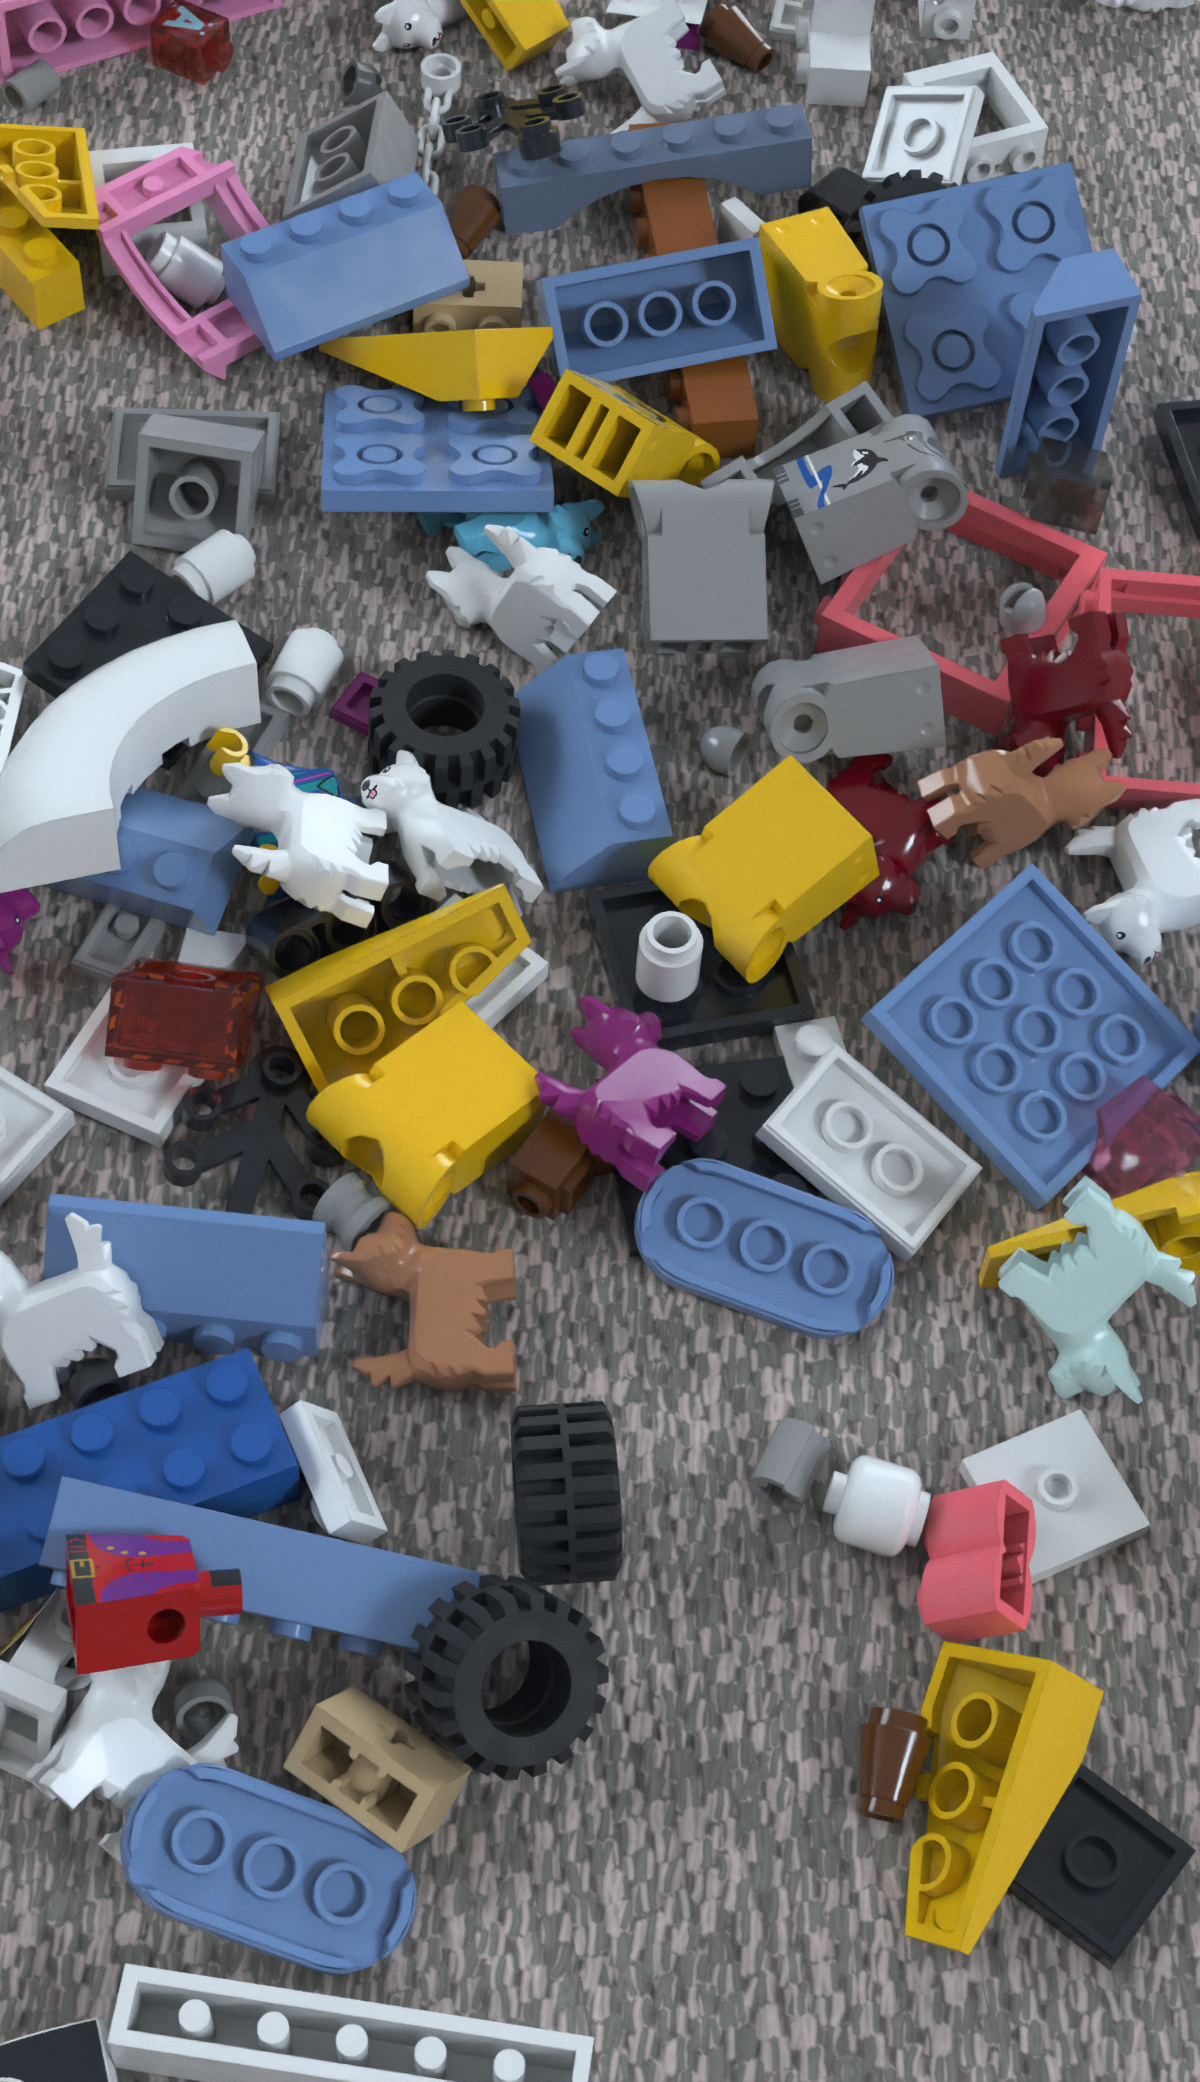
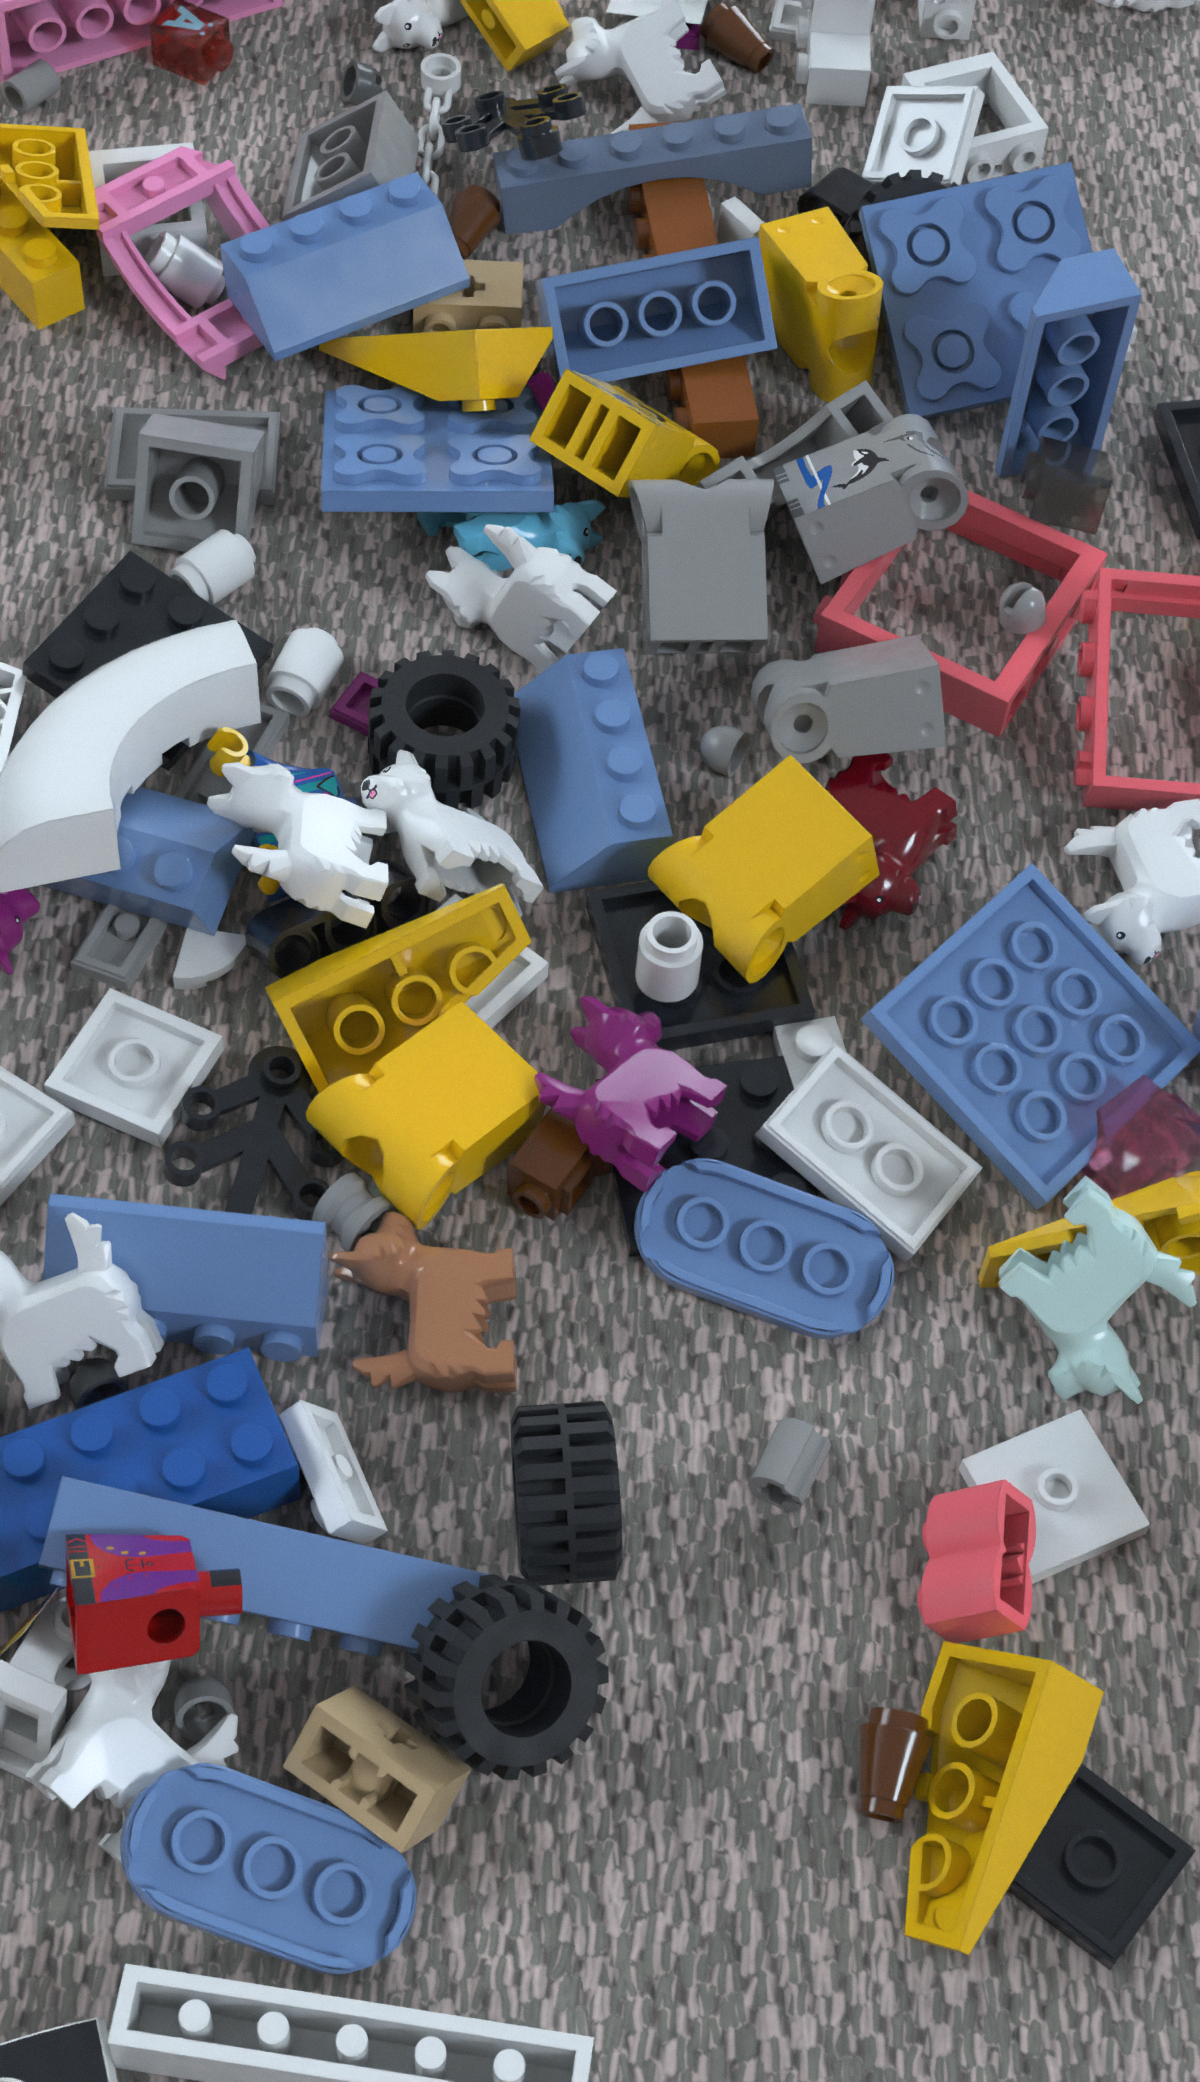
(182, 1016): clear red slope -> none
(877, 1506): white head -> none
(1011, 804): nougat animal -> none
(1064, 687): dark red animal -> none

